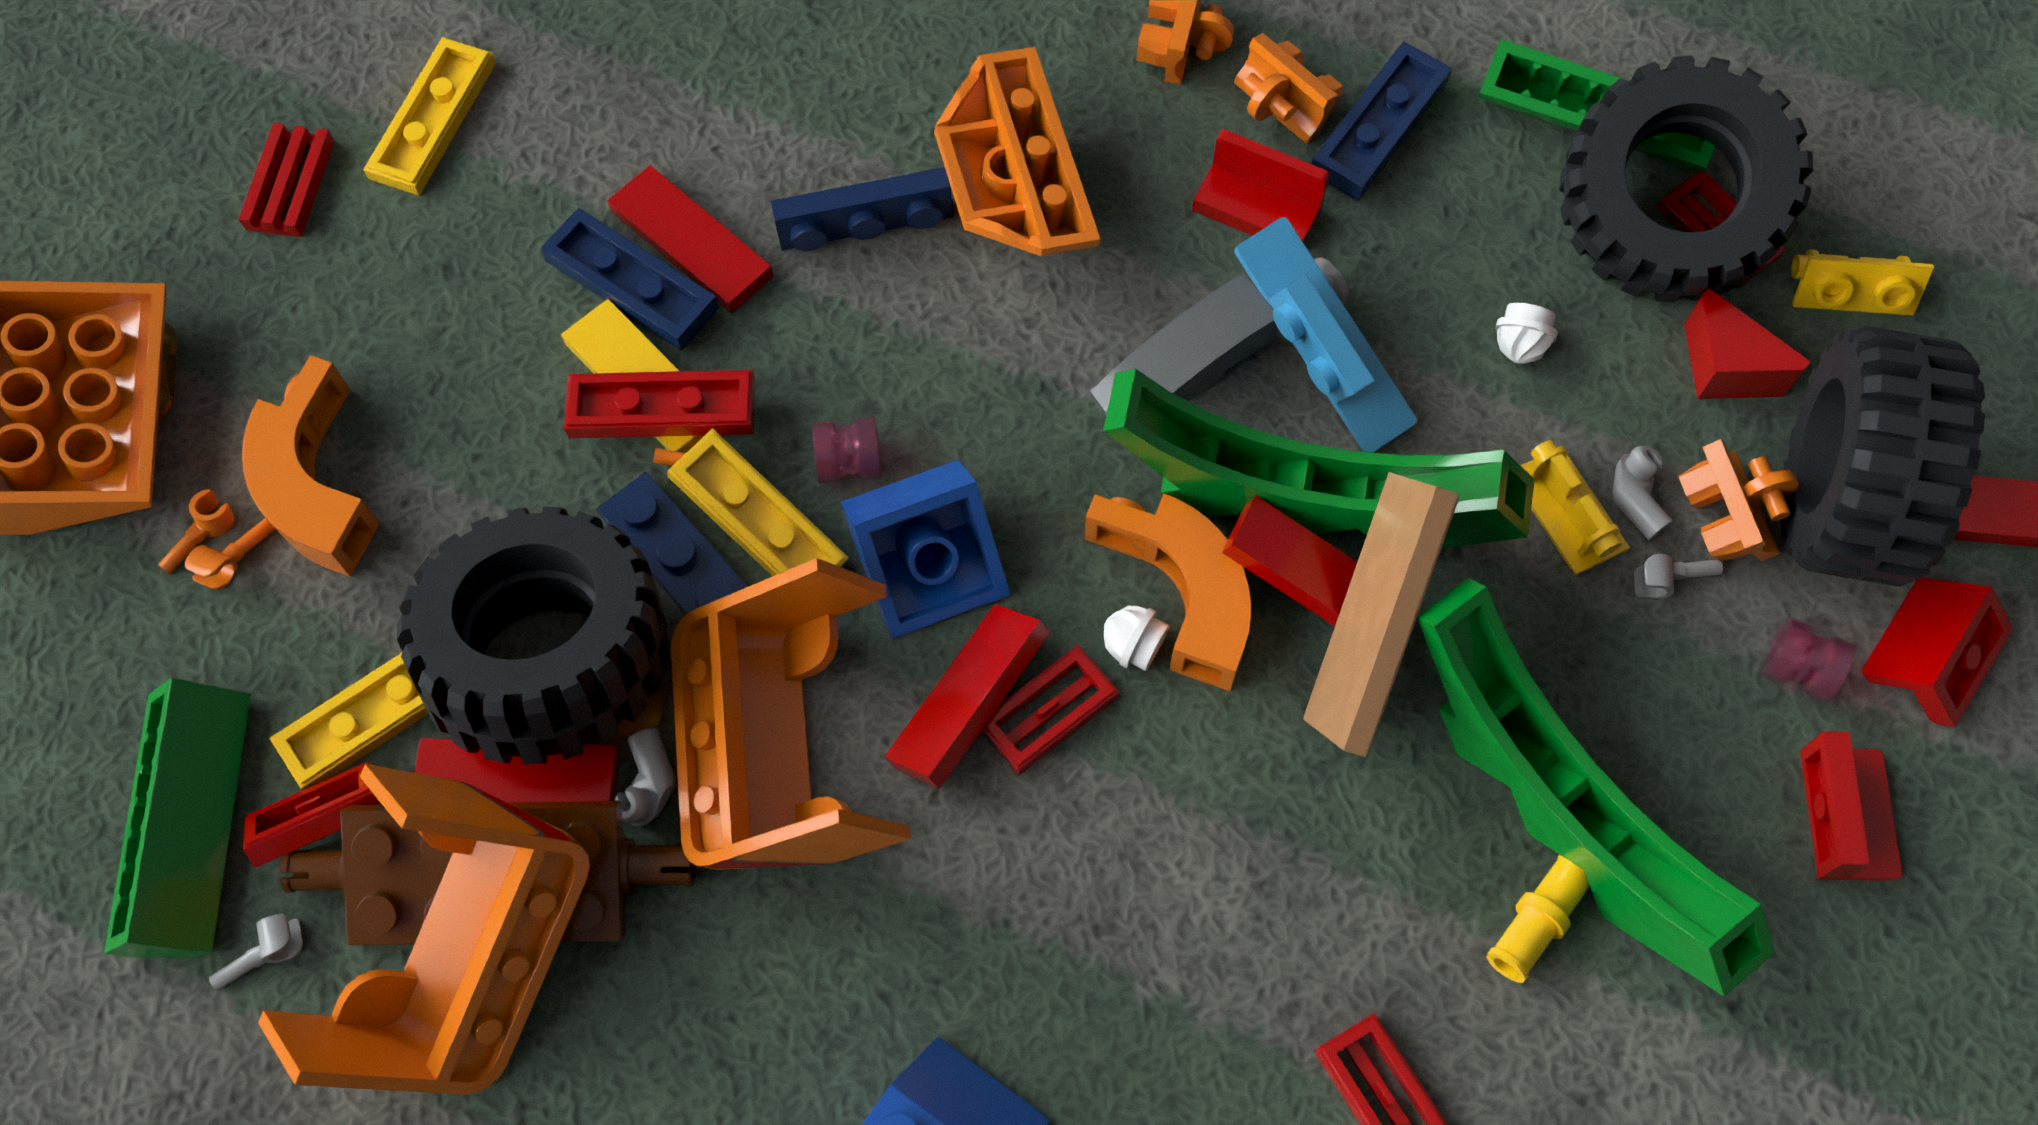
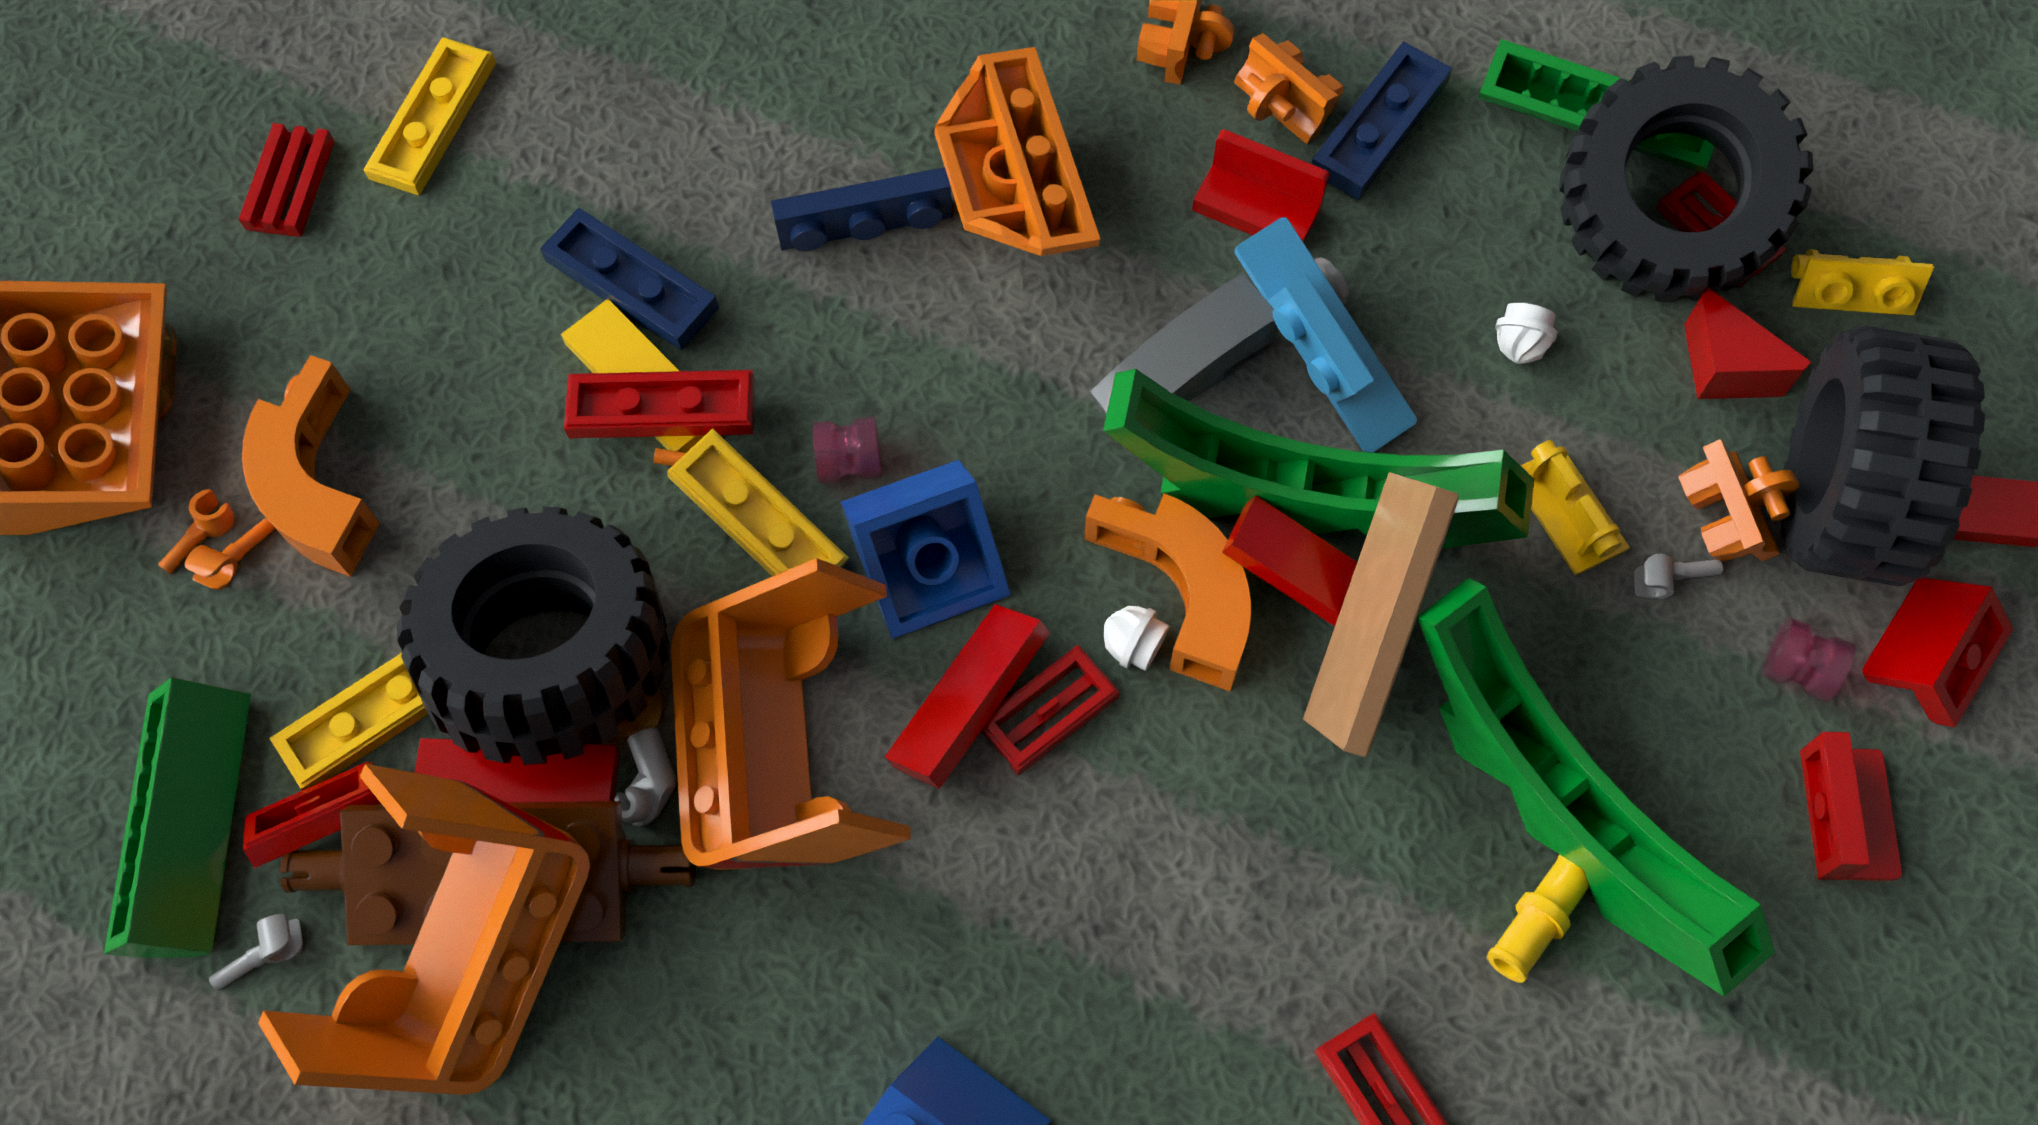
(675, 549): dark blue plate -> none
(690, 238): red tile -> none
(1634, 488): light grey arm -> none

